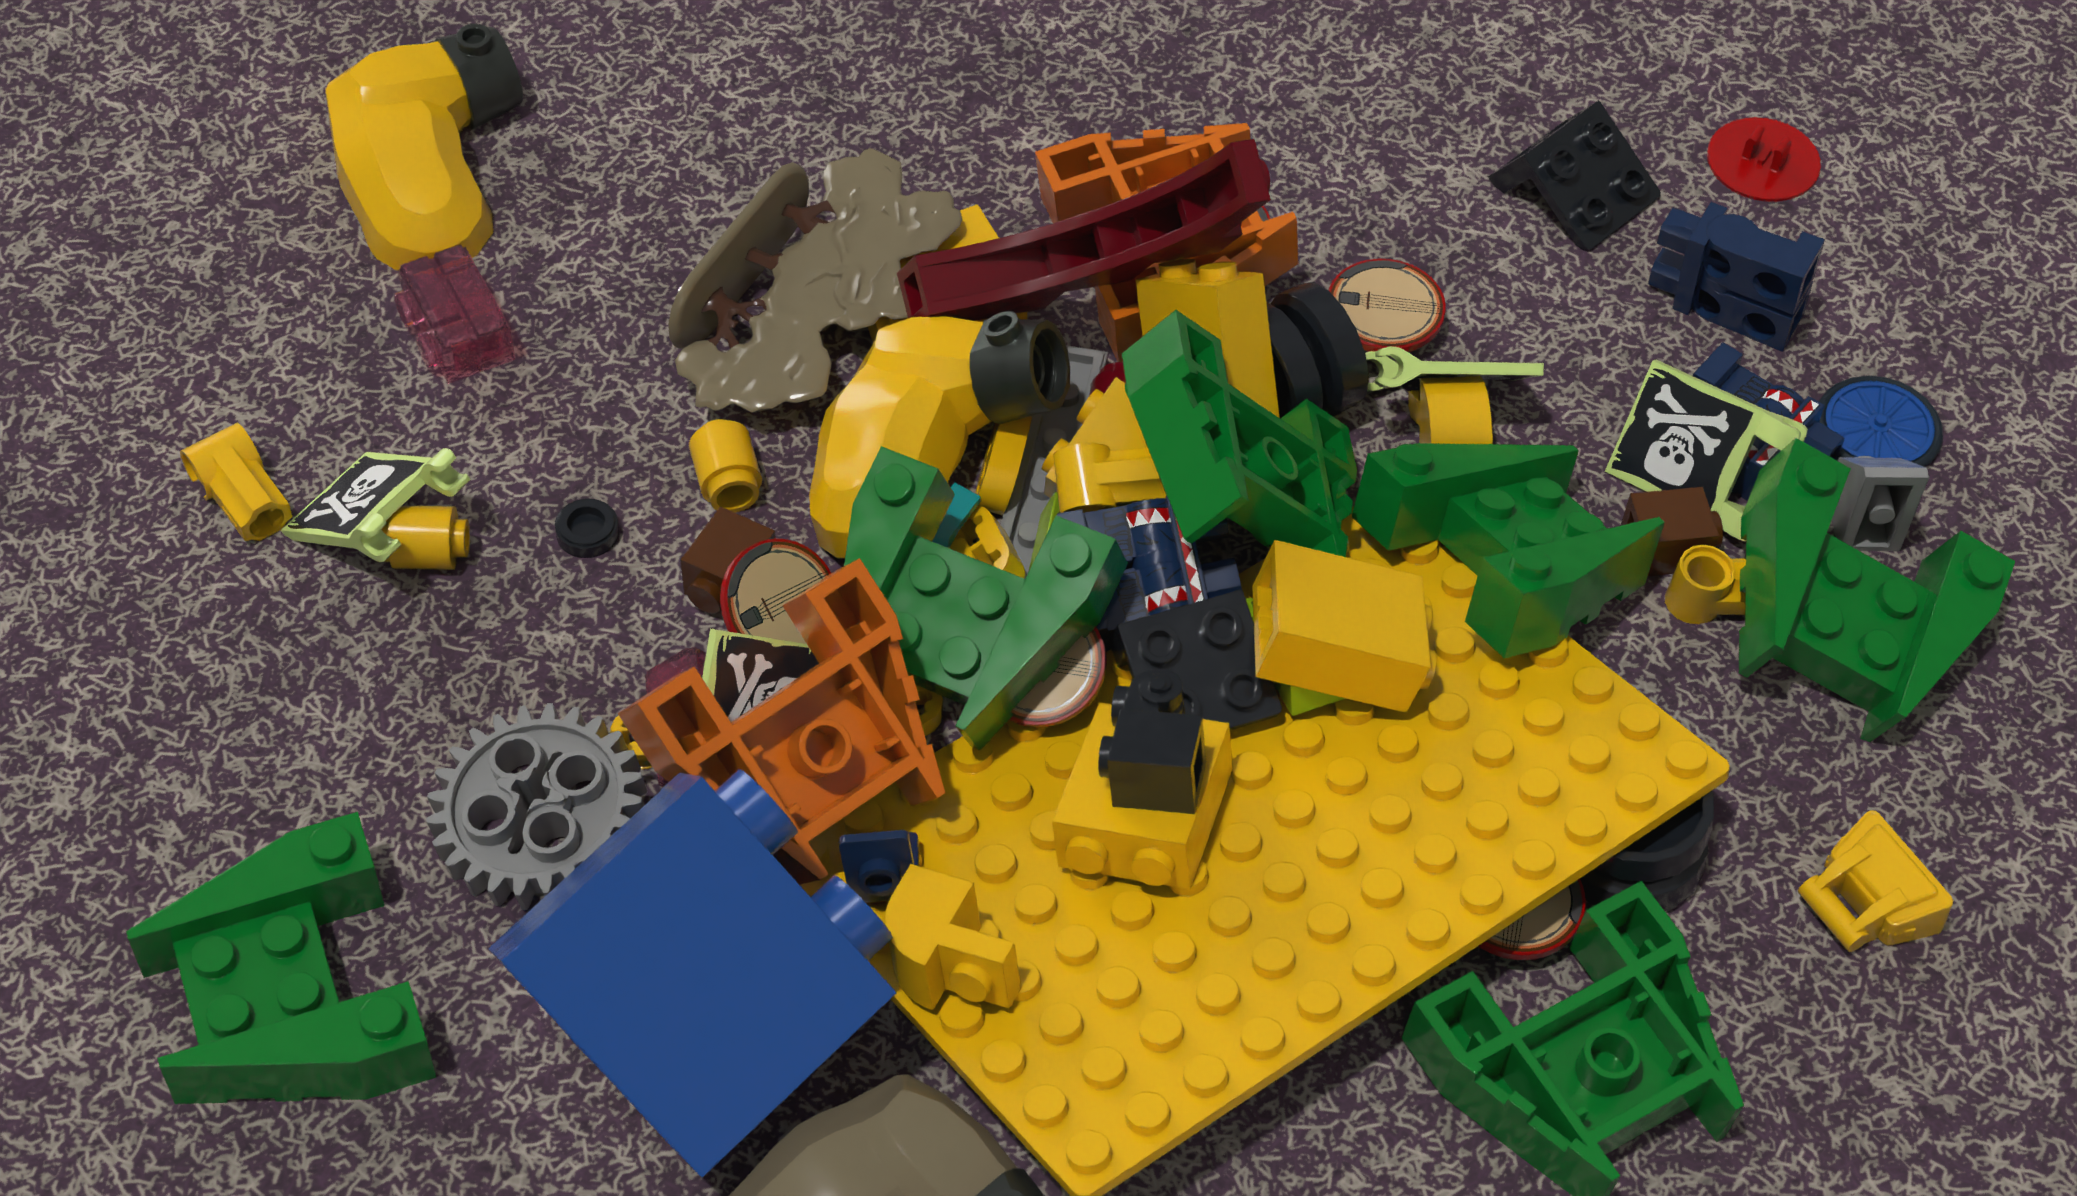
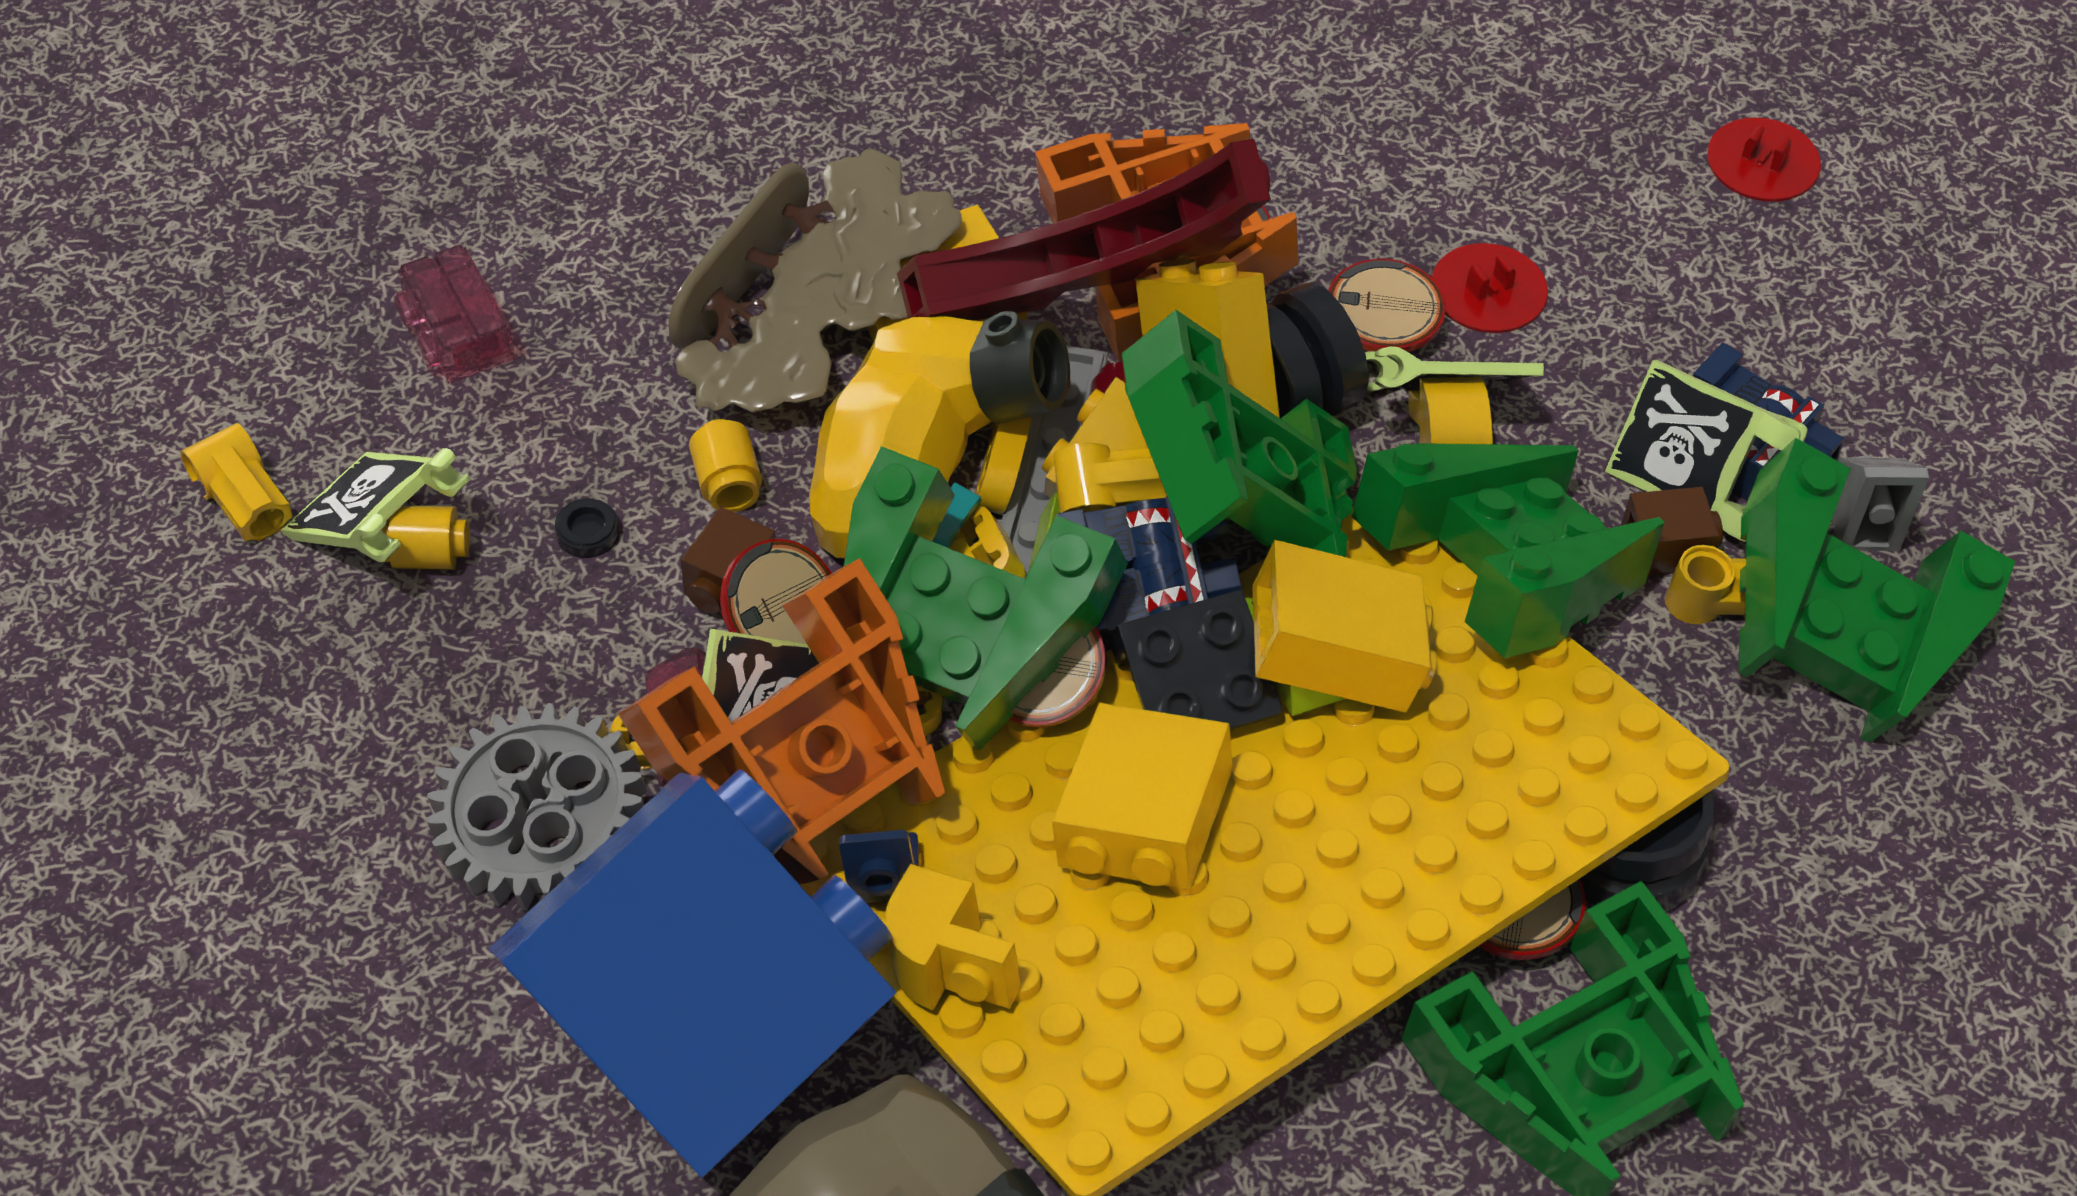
(264, 982): green wedge -> none
(401, 146): yellow piece -> none
(1156, 748): black brick -> none
(1491, 287): none -> red piece
(1583, 175): black bracket -> none
(1736, 273): dark blue hips -> none
(1882, 419): blue wheel -> none
(1882, 883): yellow piece -> none

